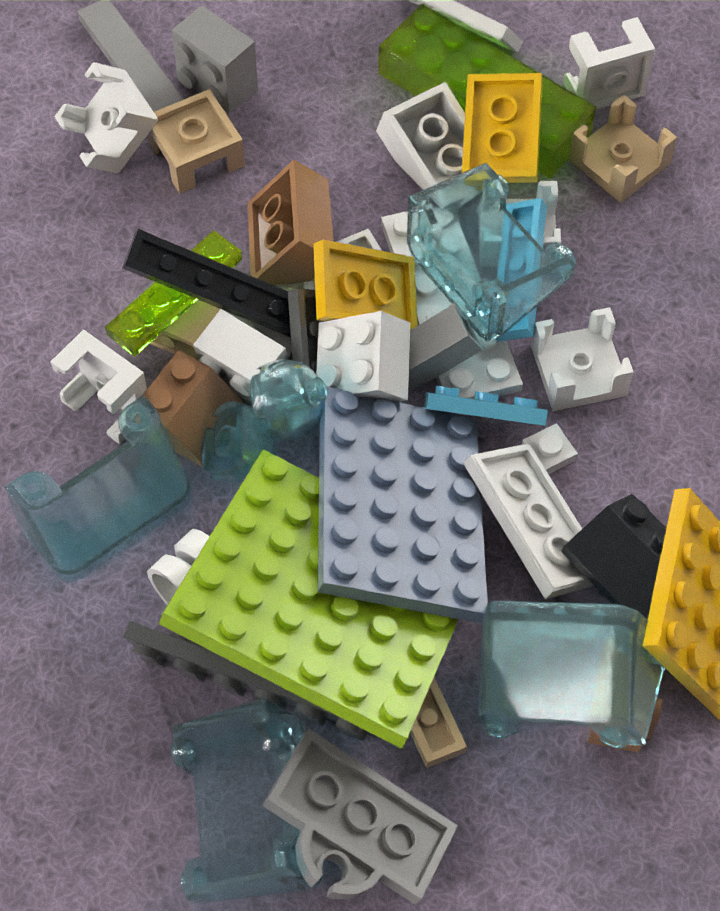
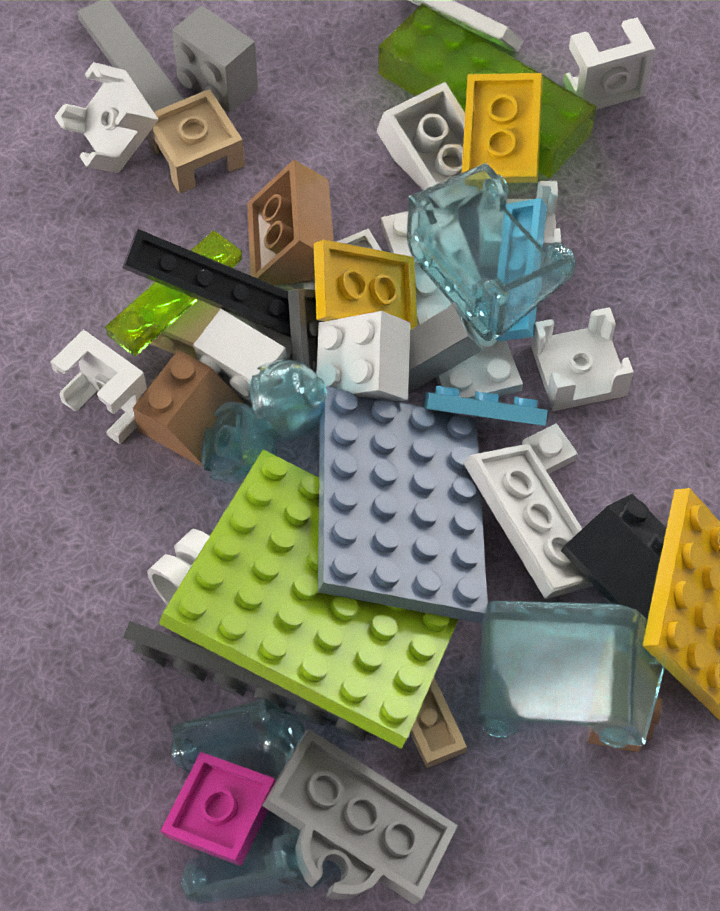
(107, 503): clear light blue windscreen -> none
(219, 808): none -> dark pink plate
(620, 153): tan panel -> none

